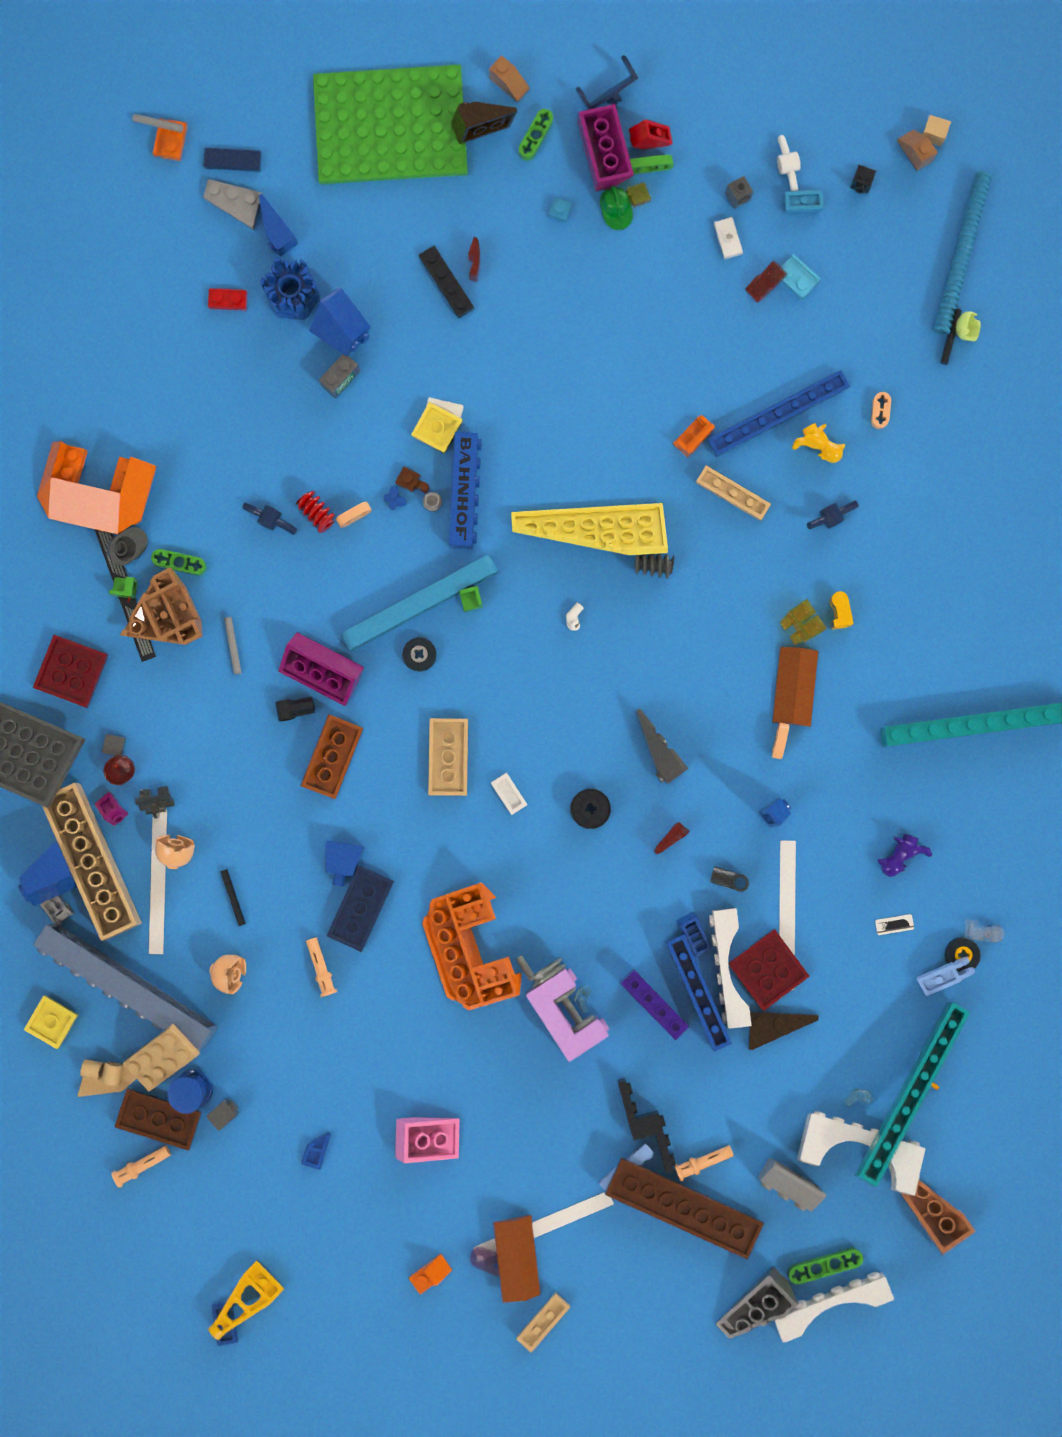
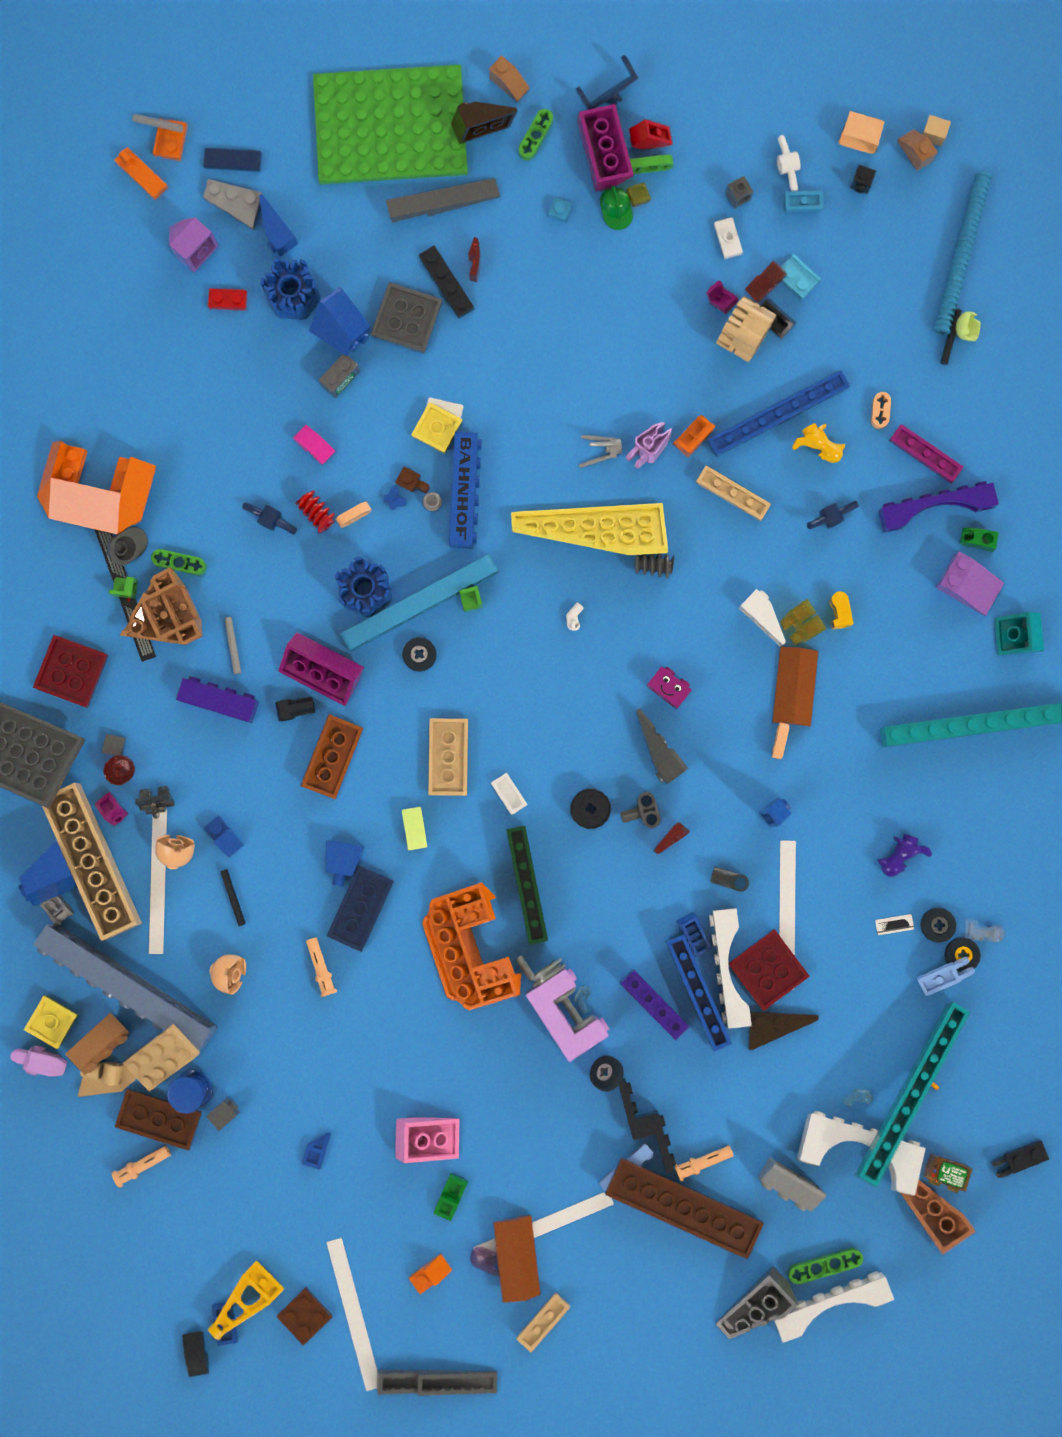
(39, 1061): none -> lavender hinge
(98, 1044): none -> medium nougat brick
(141, 173): none -> orange hinge
(191, 242): none -> medium lavender piece
(195, 1354): none -> black slope
(217, 700): none -> dark purple brick
(223, 836): none -> blue slope
(304, 1316): none -> reddish brown plate
(314, 444): none -> dark pink slope
(353, 1313): none -> white sticker
(360, 572): none -> blue piece
(406, 317): none -> dark grey plate
(414, 828): none -> yellowish green slope
(436, 1382): none -> dark grey slope
(441, 200): none -> dark grey slope
(450, 1197): none -> green slope
(527, 885): none -> dark green brick
(612, 446): none -> light grey plant
(614, 1070): none -> black bush
(642, 811): none -> dark grey beam
(649, 444): none -> lavender hinge
(669, 687): none -> magenta brick
(721, 298): none -> magenta bracket
(746, 329): none -> tan piece
(761, 612): none -> white slope
(782, 323): none -> black slope
(861, 132): none -> light nougat piece
(926, 453): none -> magenta plate
(931, 932): none -> black bush
(947, 1172): none -> brick
(970, 583): none -> medium lavender slope
(976, 499): none -> dark purple arch
(979, 538): none -> green leg
(1019, 633): none -> teal slope
(1021, 1158): none -> black hinge

